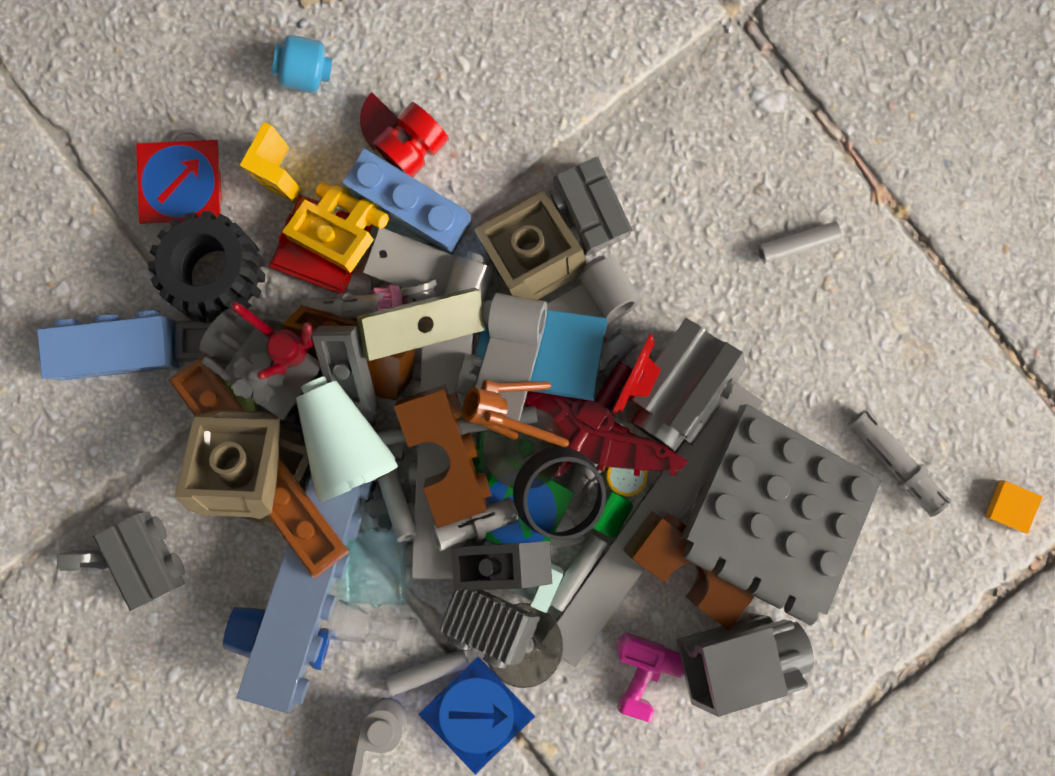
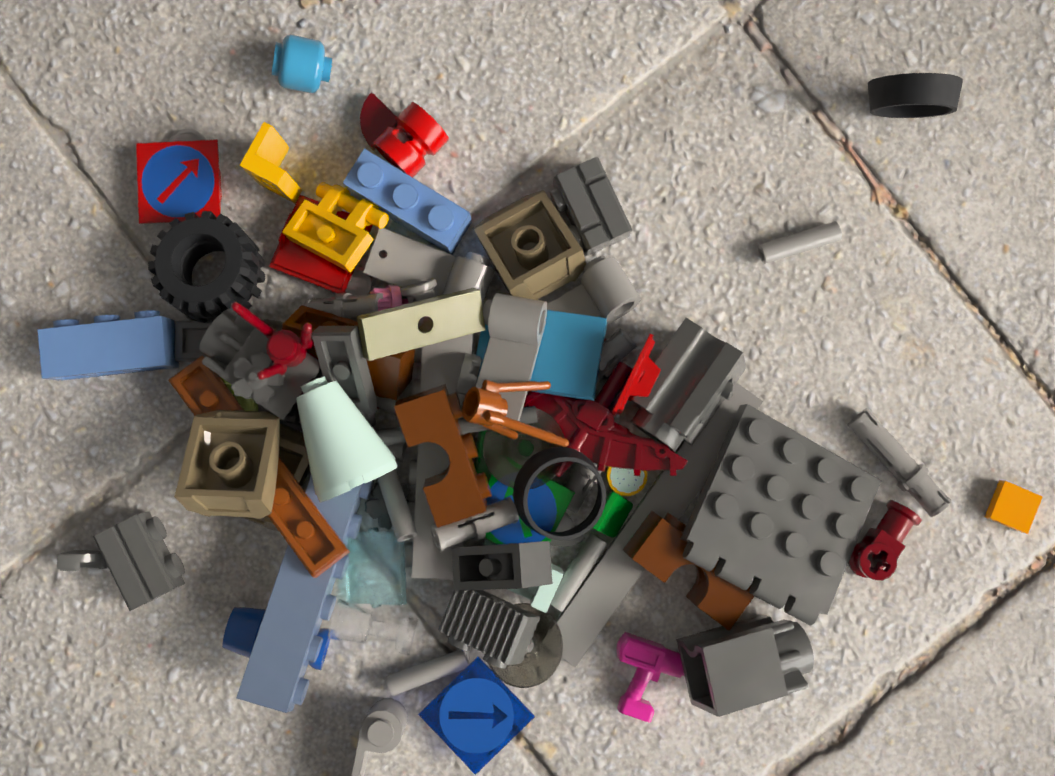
(884, 543): none -> dark red connector
(914, 95): none -> black tyre

